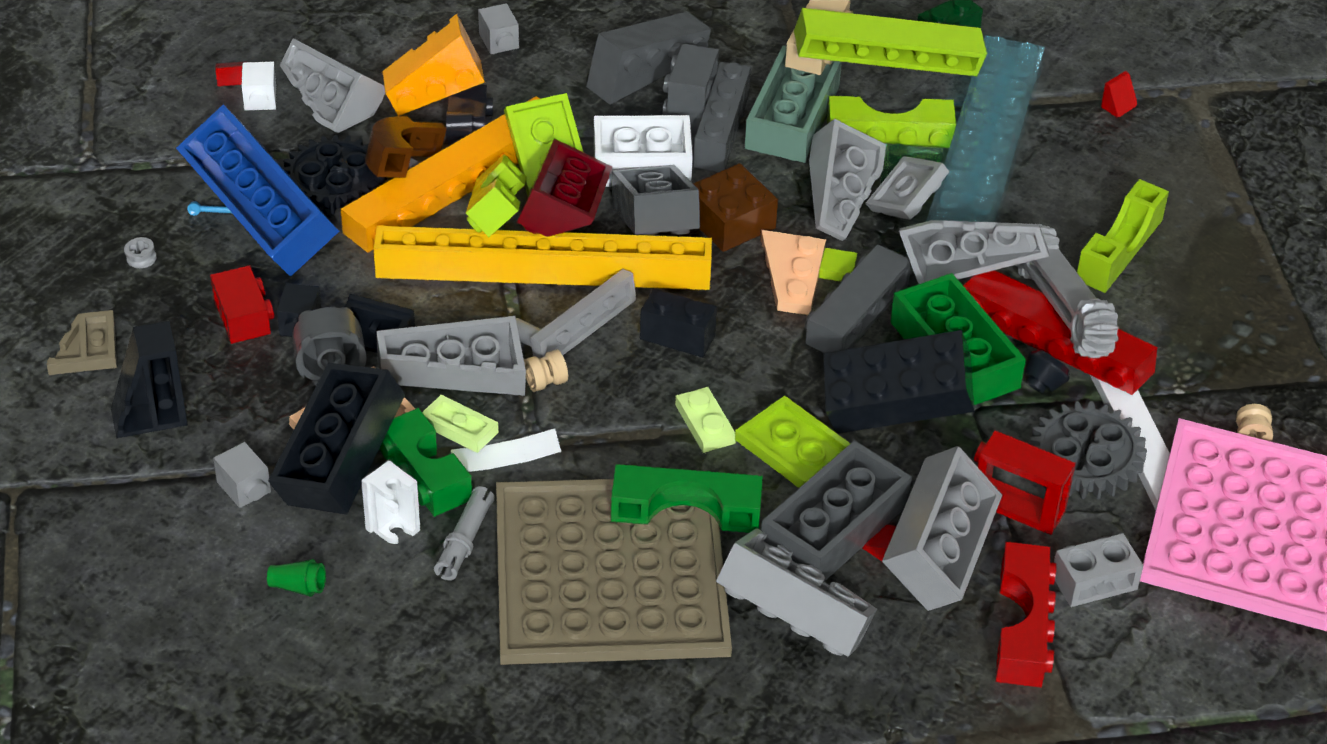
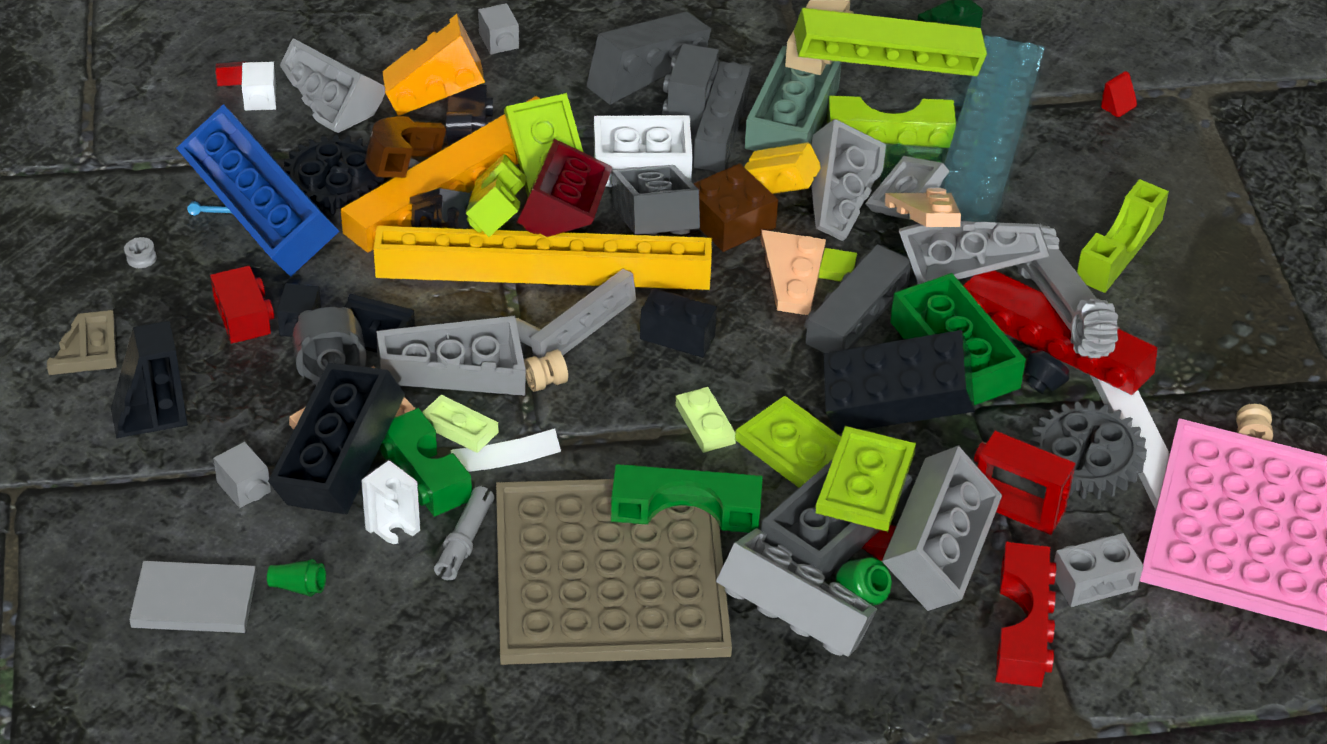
(193, 596): none -> light grey tile
(442, 208): none -> black hinge
(784, 167): none -> yellow brick
(866, 478): none -> lime plate
(866, 578): none -> green head
(929, 209): none -> light nougat wing

